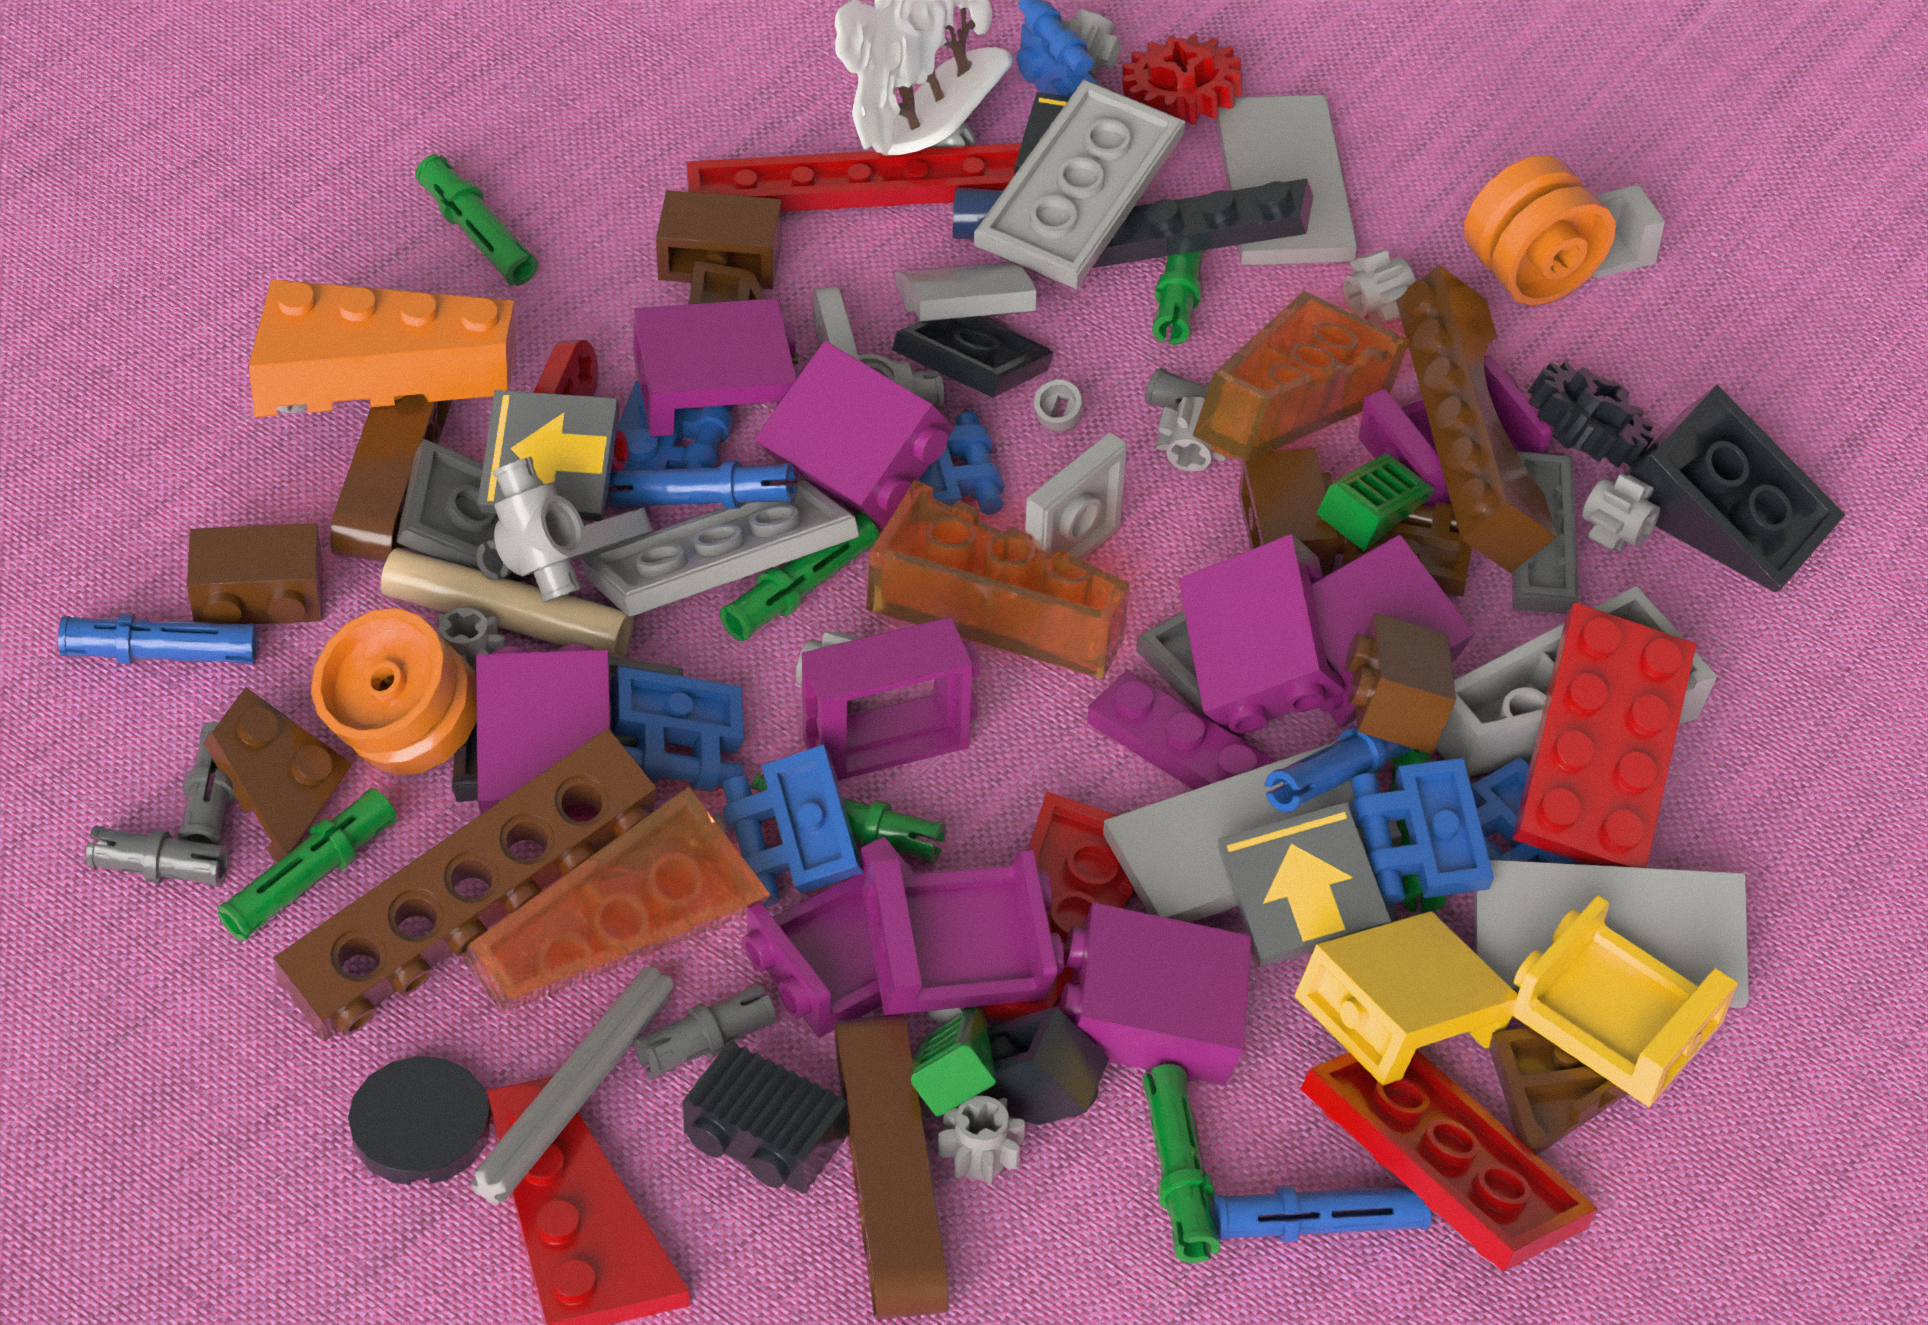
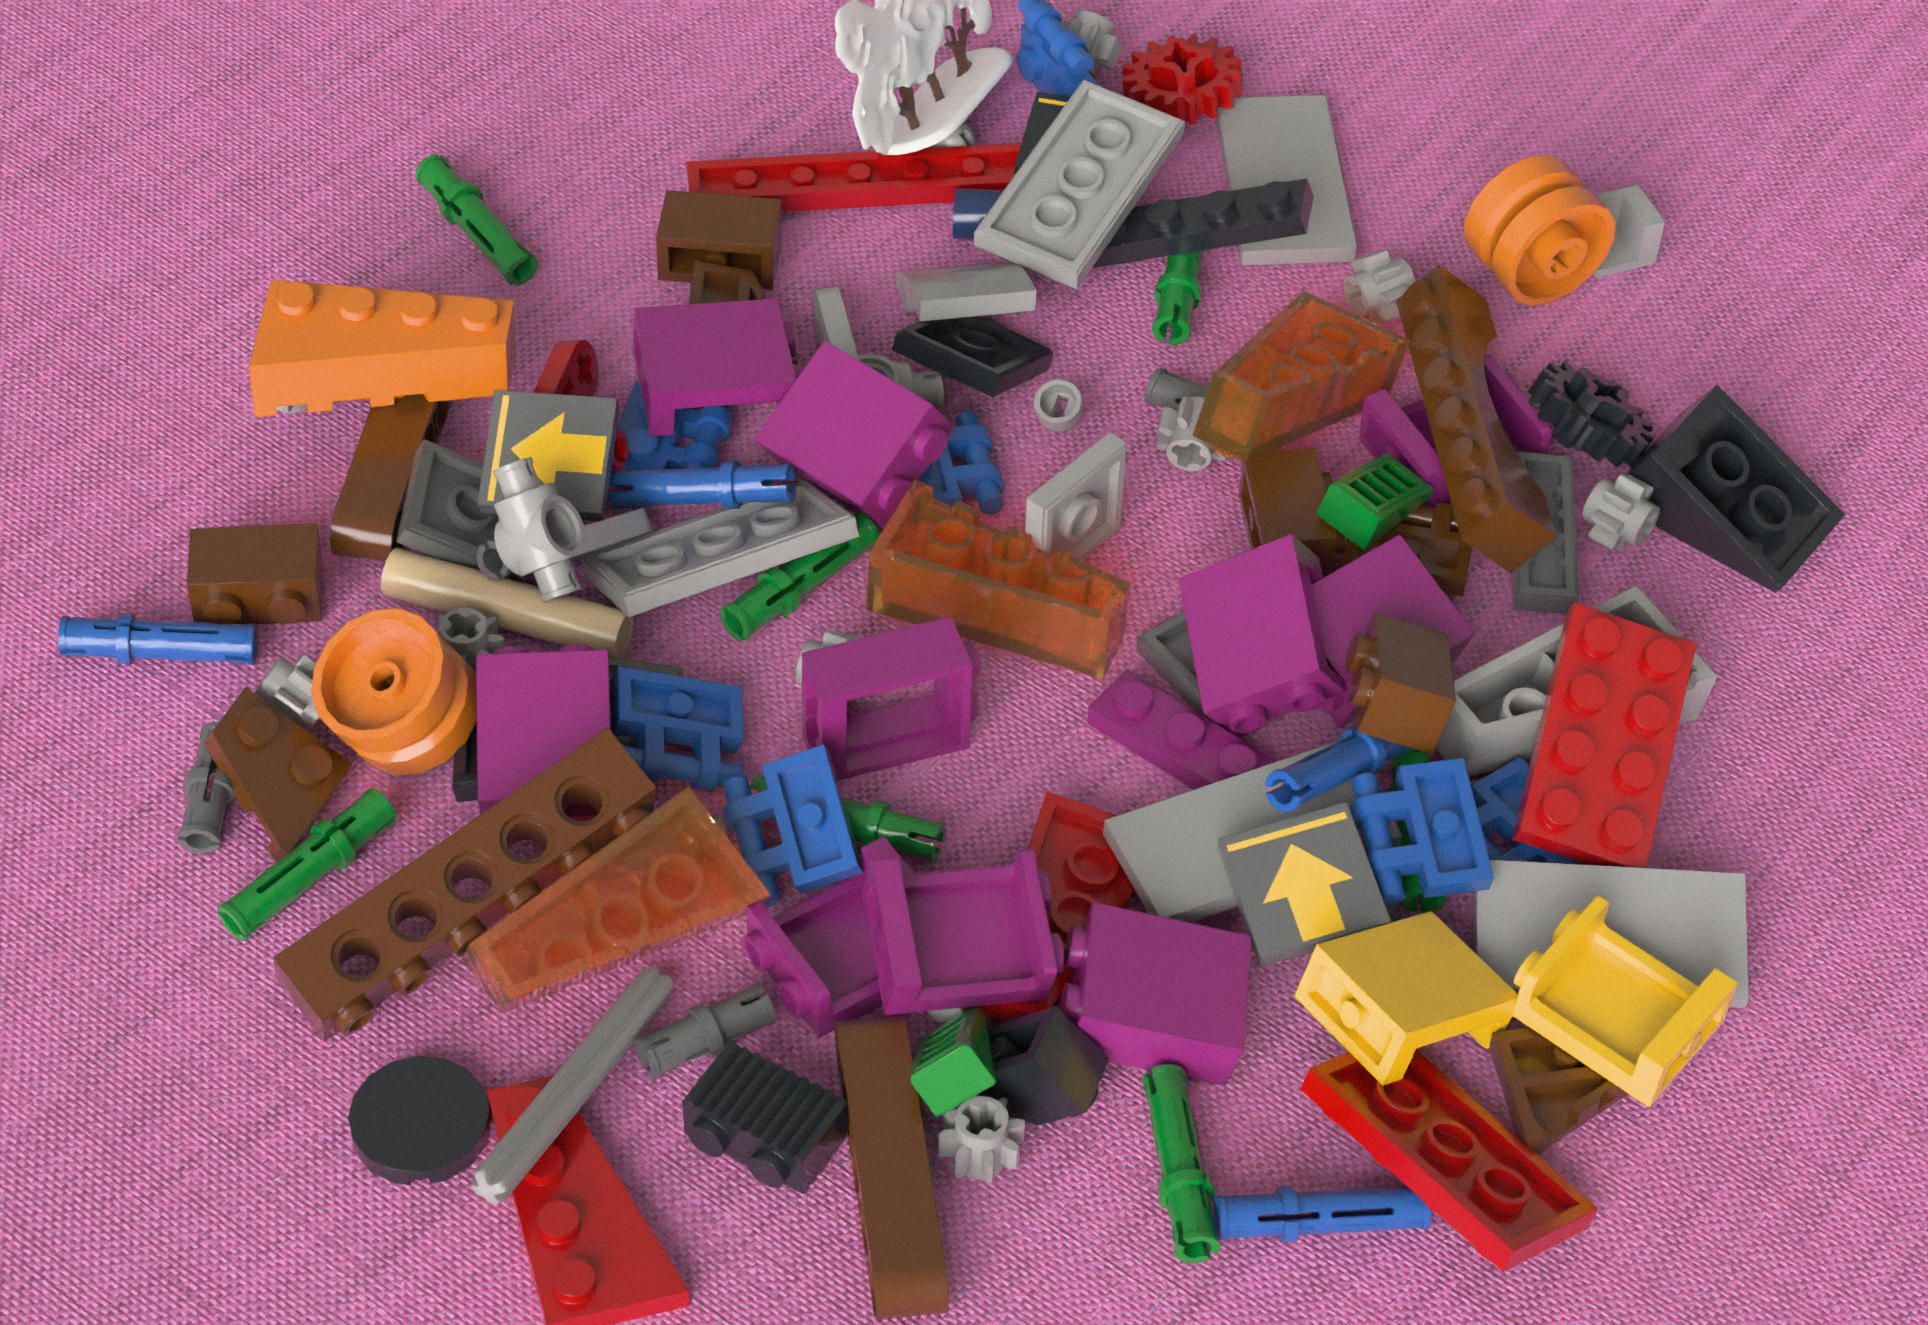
(157, 856): dark grey pin -> none
(289, 689): none -> light grey gear

